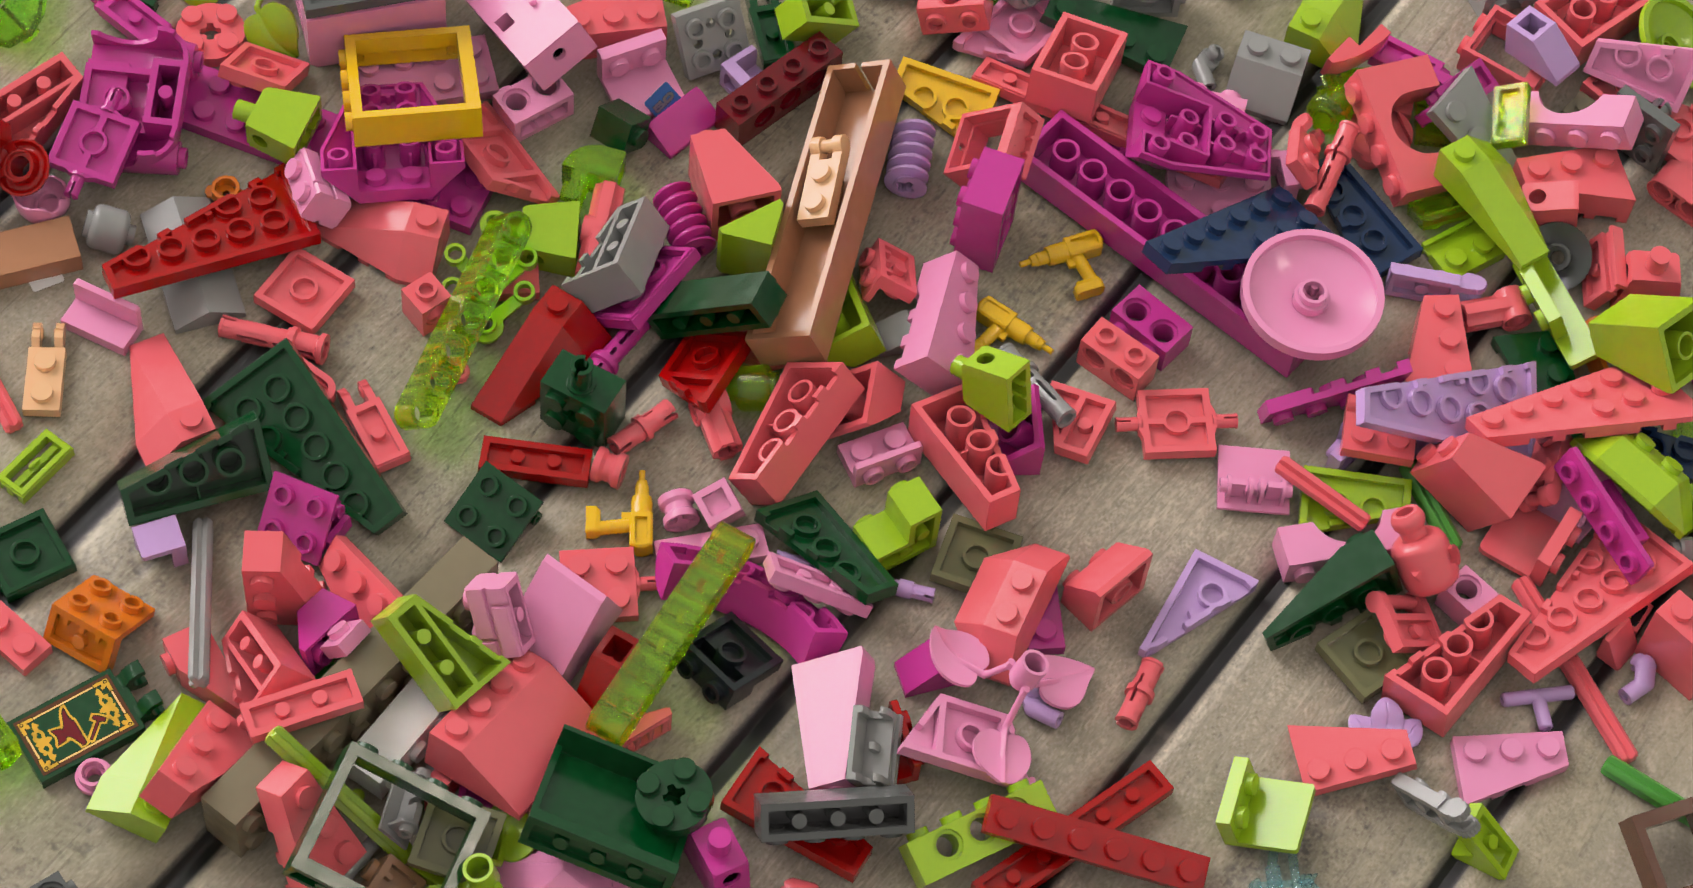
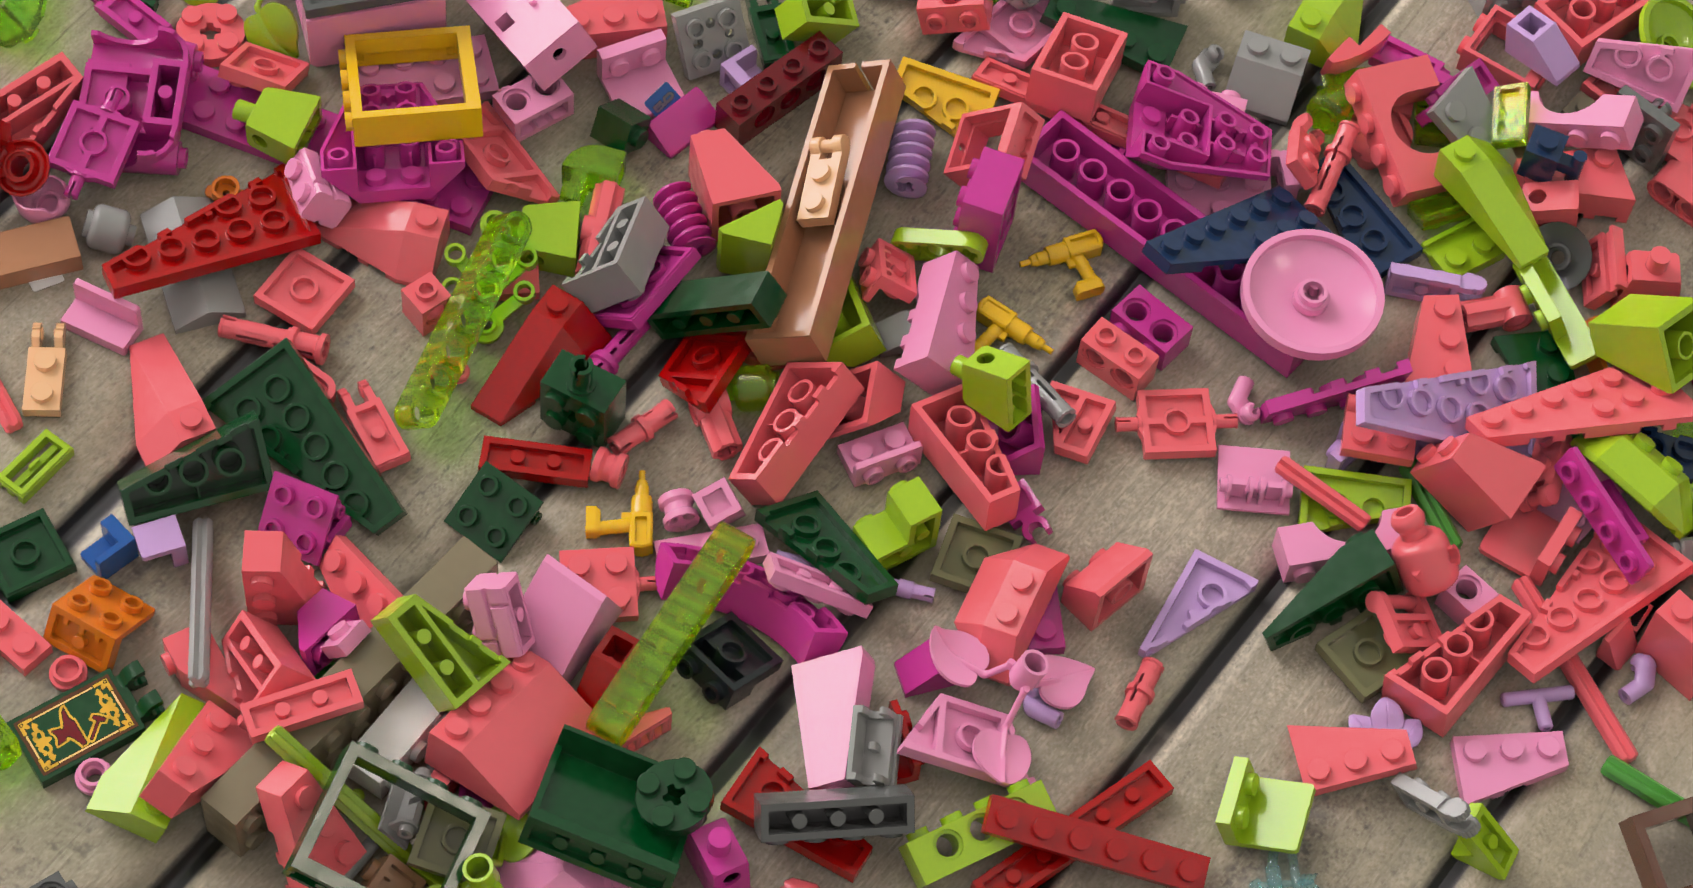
(67, 672): none -> coral plate
(112, 550): none -> blue panel
(934, 243): none -> lime beam
(1028, 513): none -> dark pink plate
(1239, 402): none -> bright pink arm
(1546, 155): none -> dark blue brick

